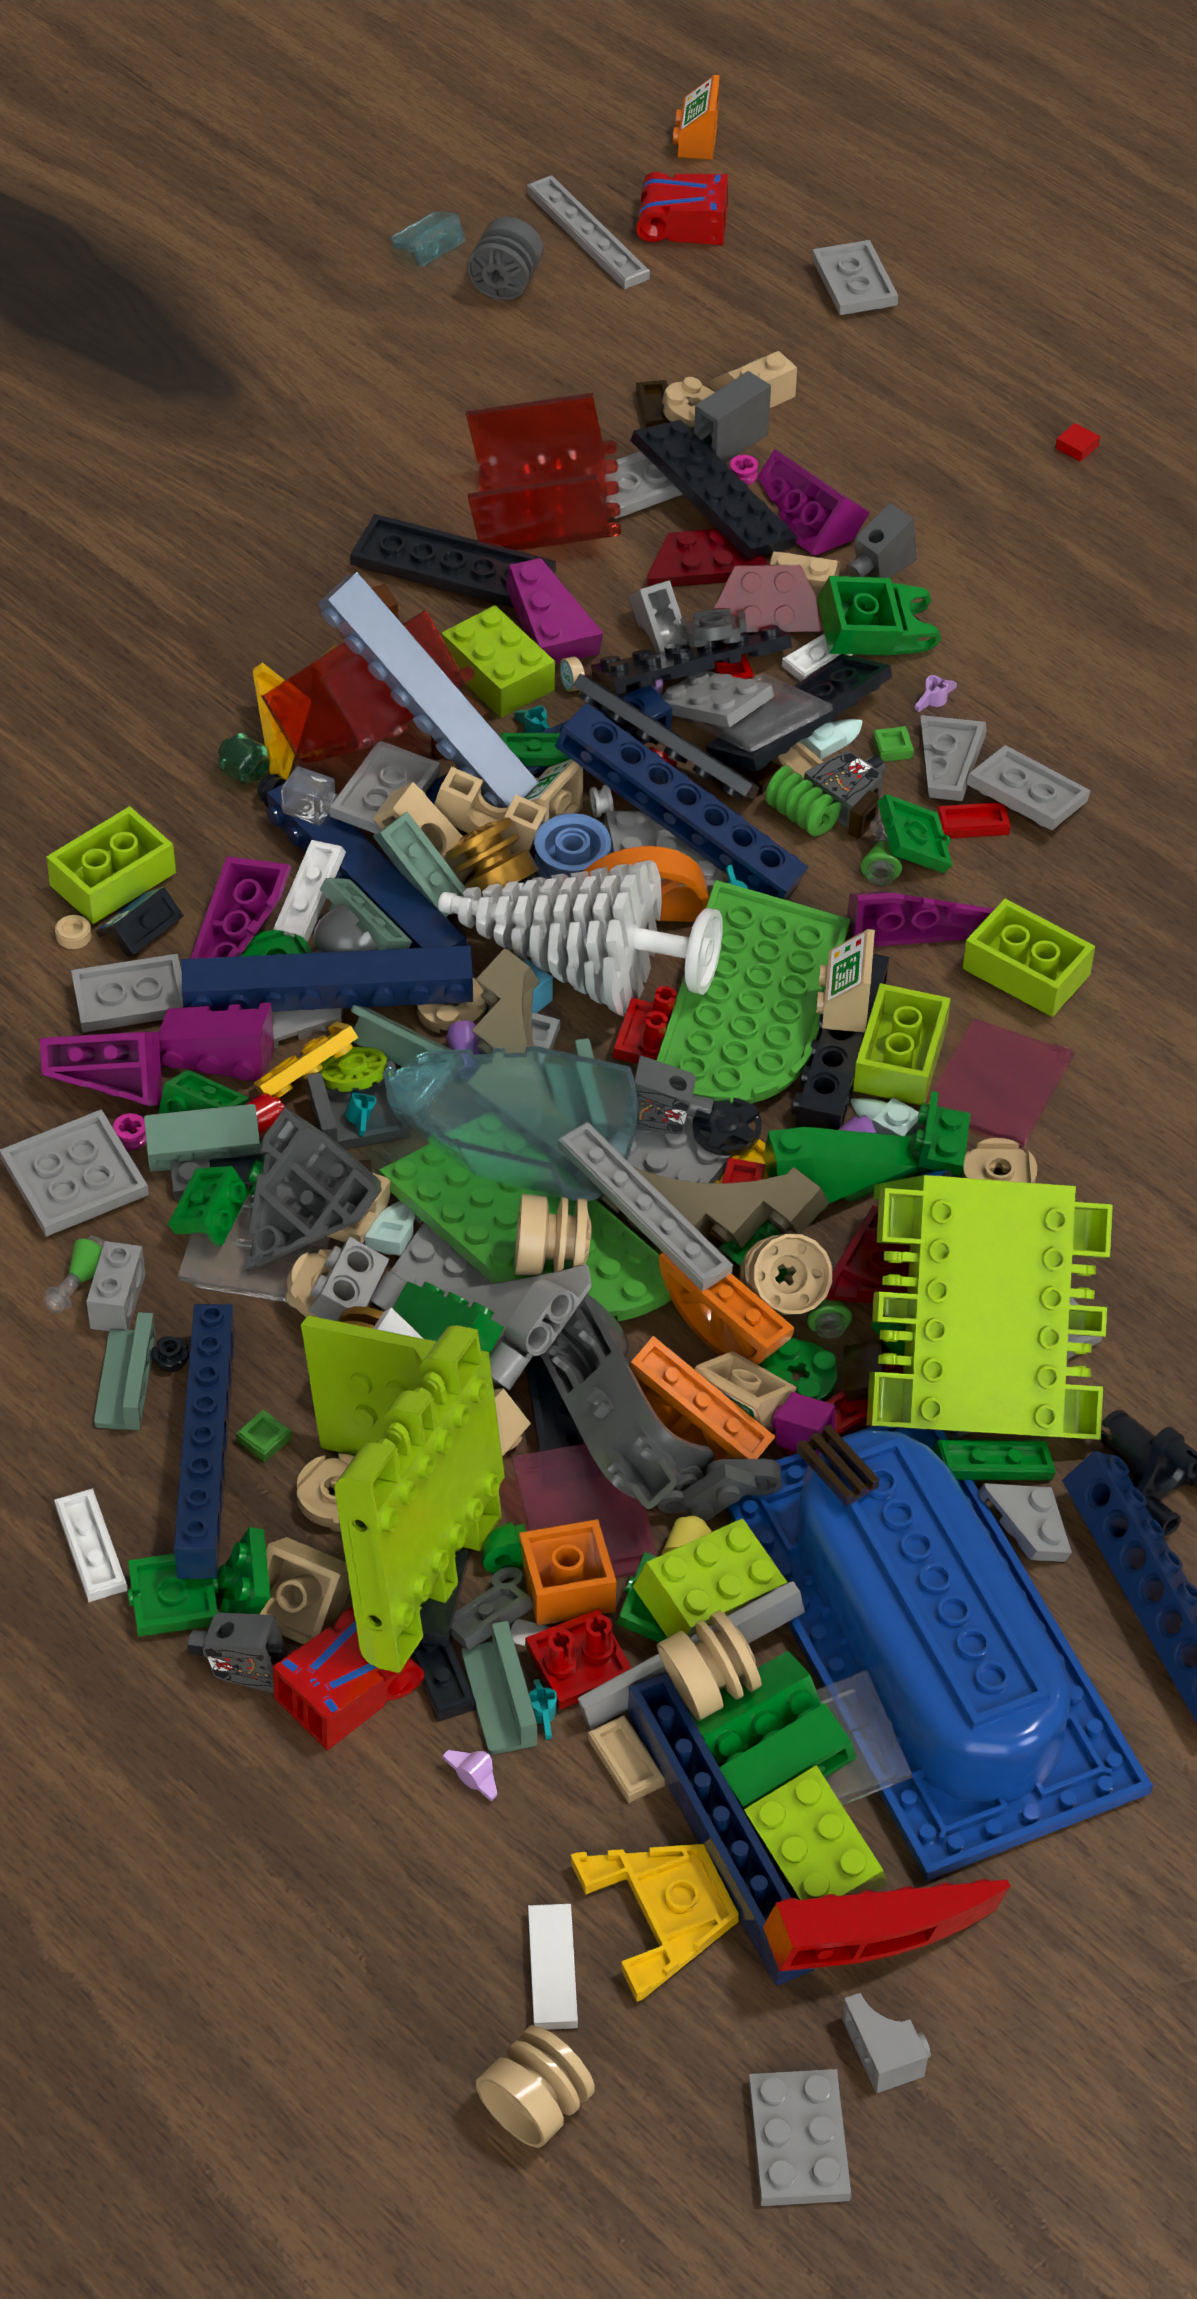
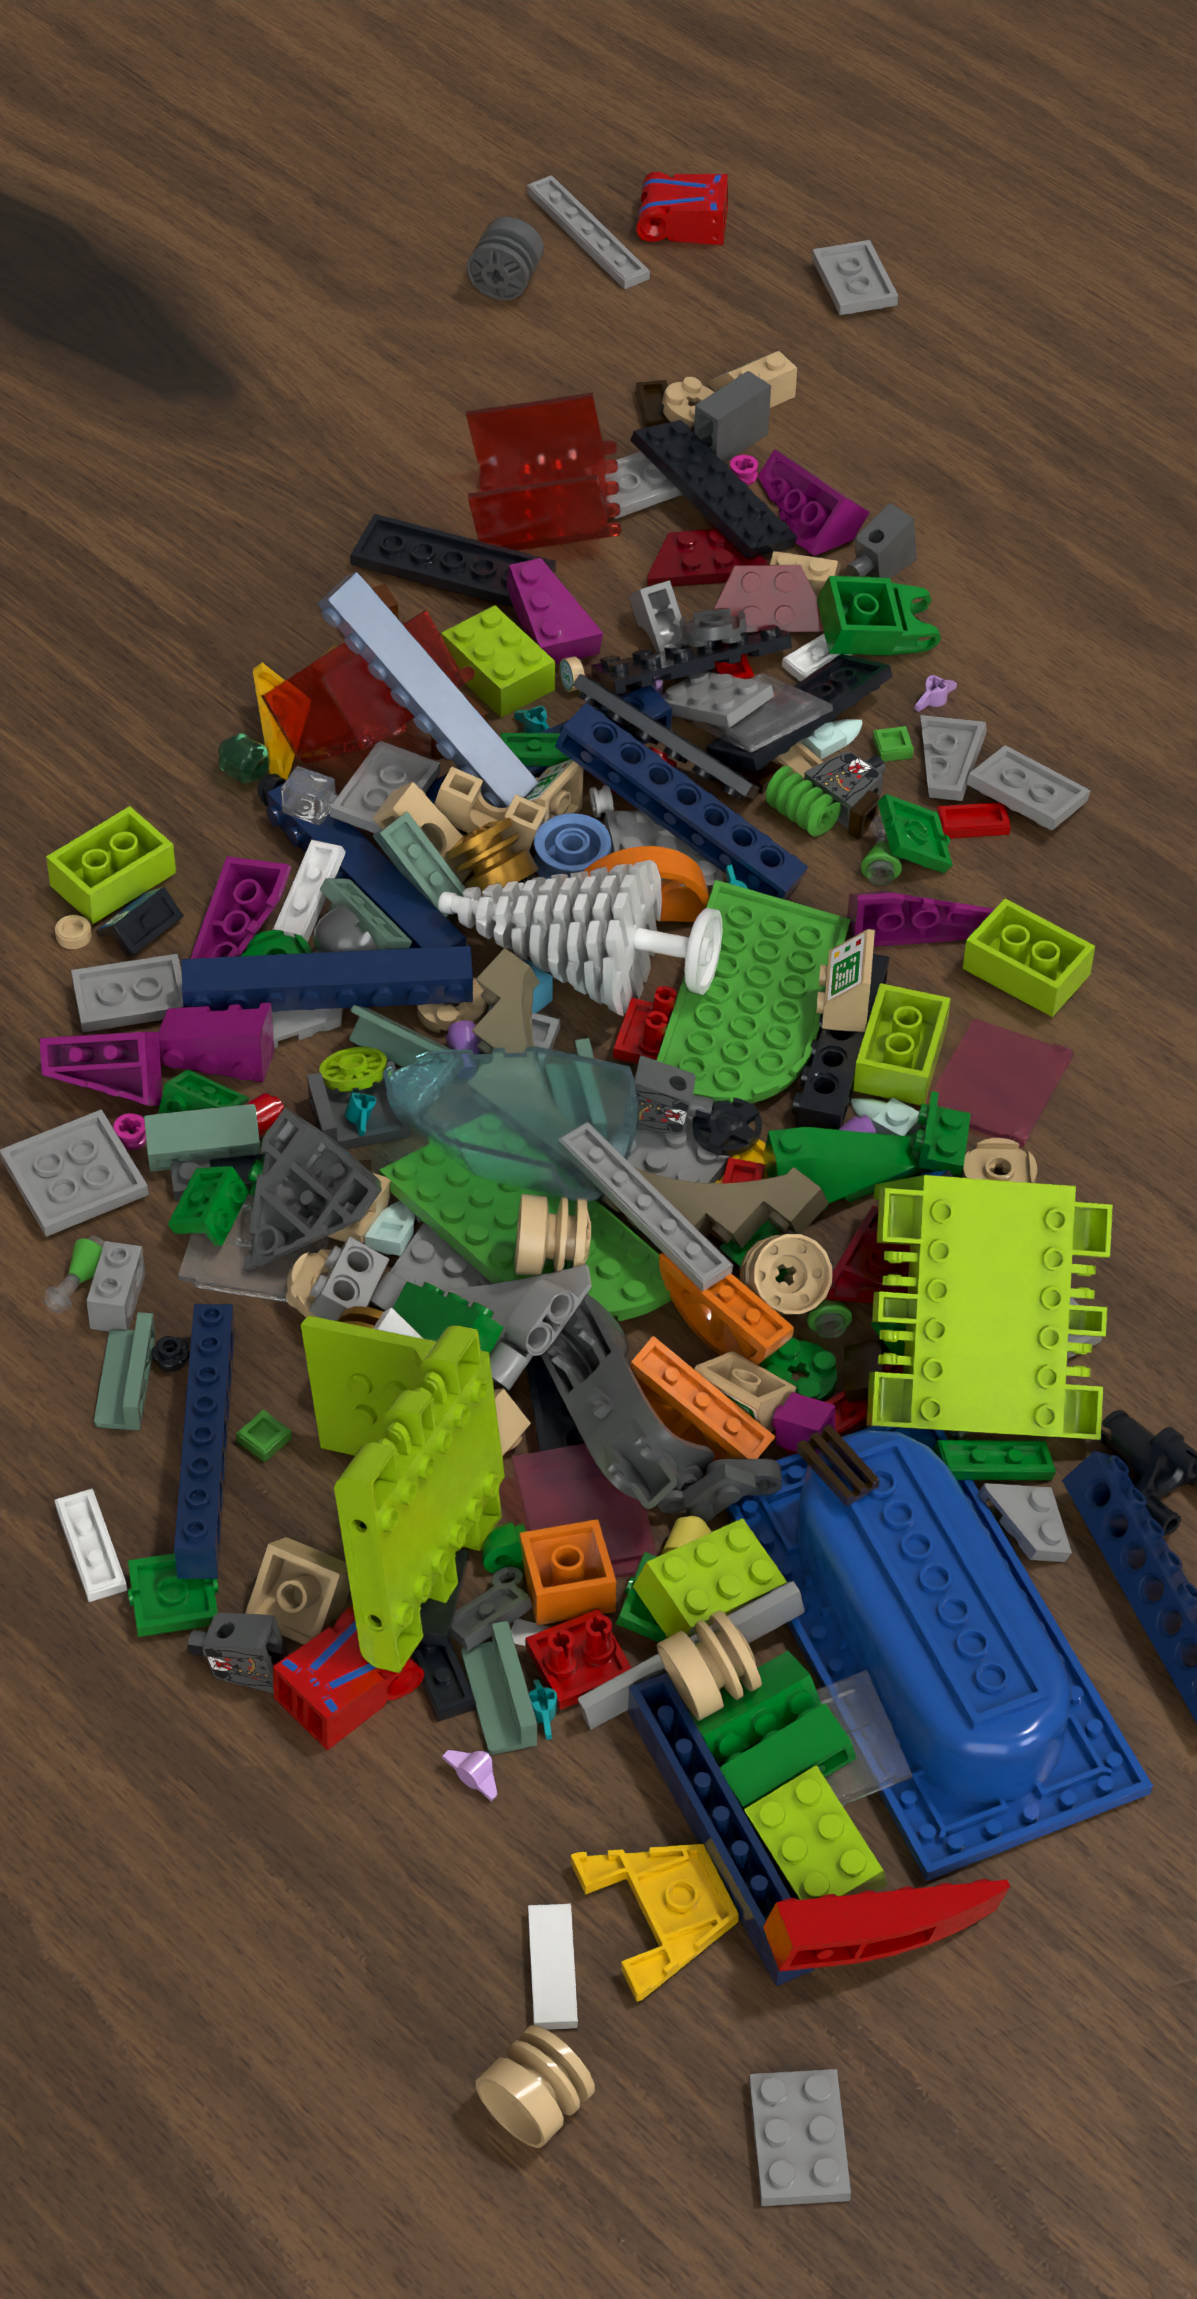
(245, 1575): green plate -> none
(313, 1491): tan plate -> none
(316, 1051): yellow wing -> none
(431, 236): clear light blue bracket -> none
(626, 1759): tan tile -> none
(698, 121): orange slope -> none
(886, 2047): light grey arch -> none
(1077, 442): red tile -> none

